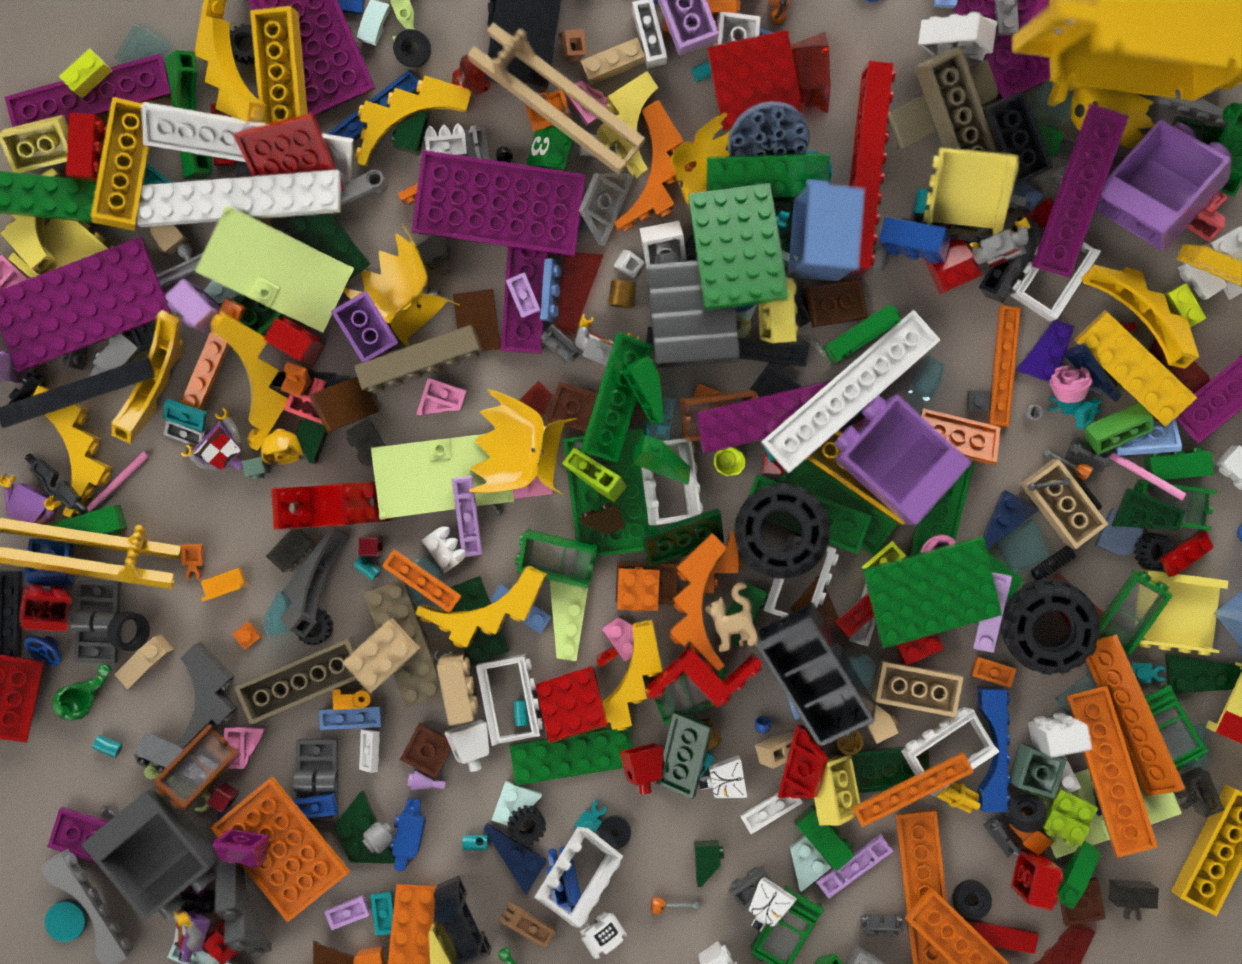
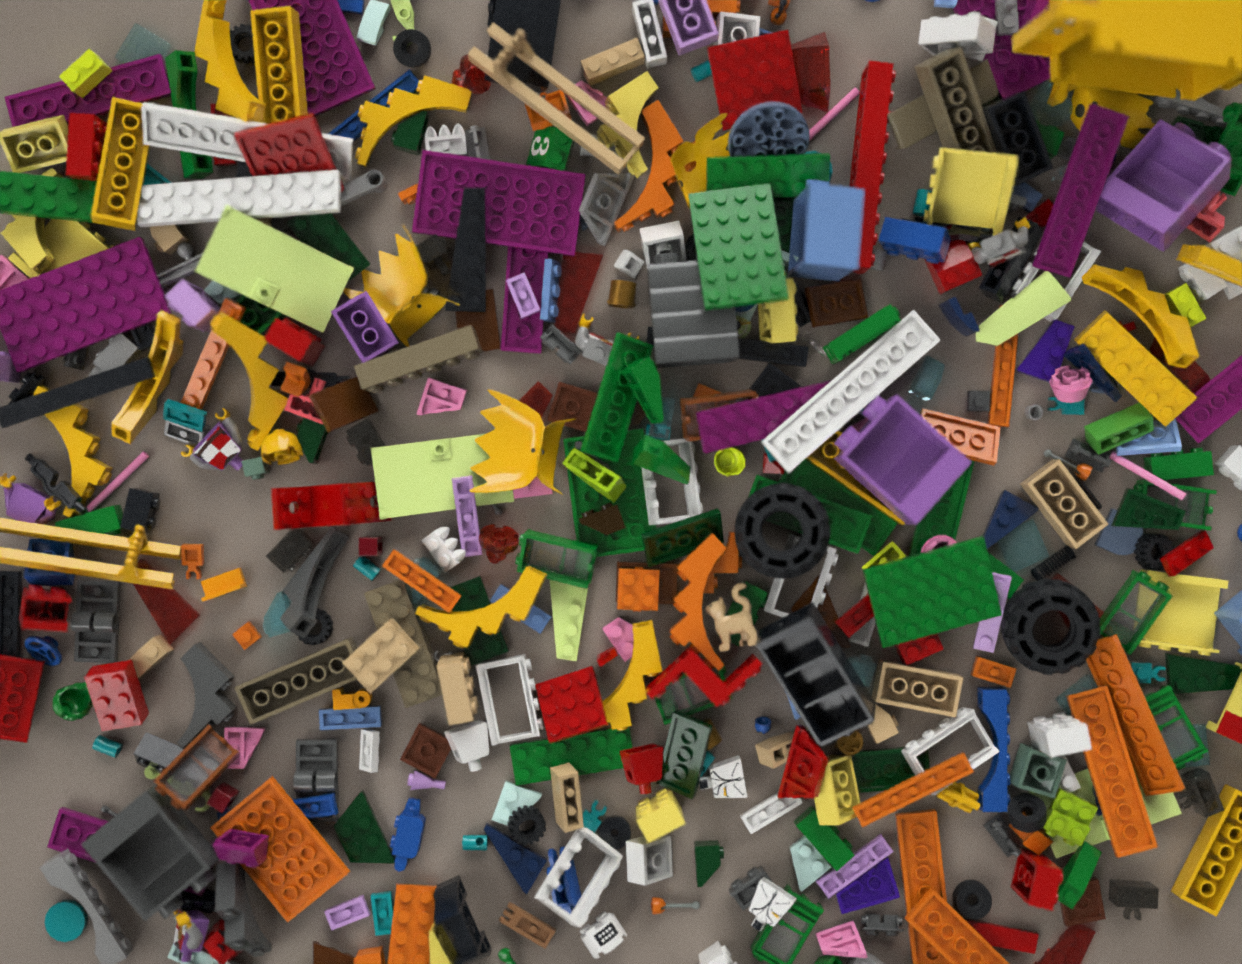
(116, 624): black tyre -> none
(116, 695): none -> brick
(140, 509): none -> black brick
(167, 607): none -> clear red wing
(378, 837): light grey head -> none
(468, 268): none -> black wing
(498, 541): none -> clear red tile
(506, 154): black hinge -> none
(521, 713): teal piece -> none
(566, 797): none -> tan brick
(575, 38): nougat brick -> none
(649, 861): none -> white slope
(659, 814): none -> light yellow brick
(781, 221): teal plate -> none
(833, 112): none -> bright pink bar
(842, 941): none -> bright pink wing
(869, 889): none -> dark purple wing
(962, 323): none -> dark blue slope
(1026, 308): none -> yellowish green panel
(1065, 481): dark grey hinge -> none
(1085, 413): teal plate -> none

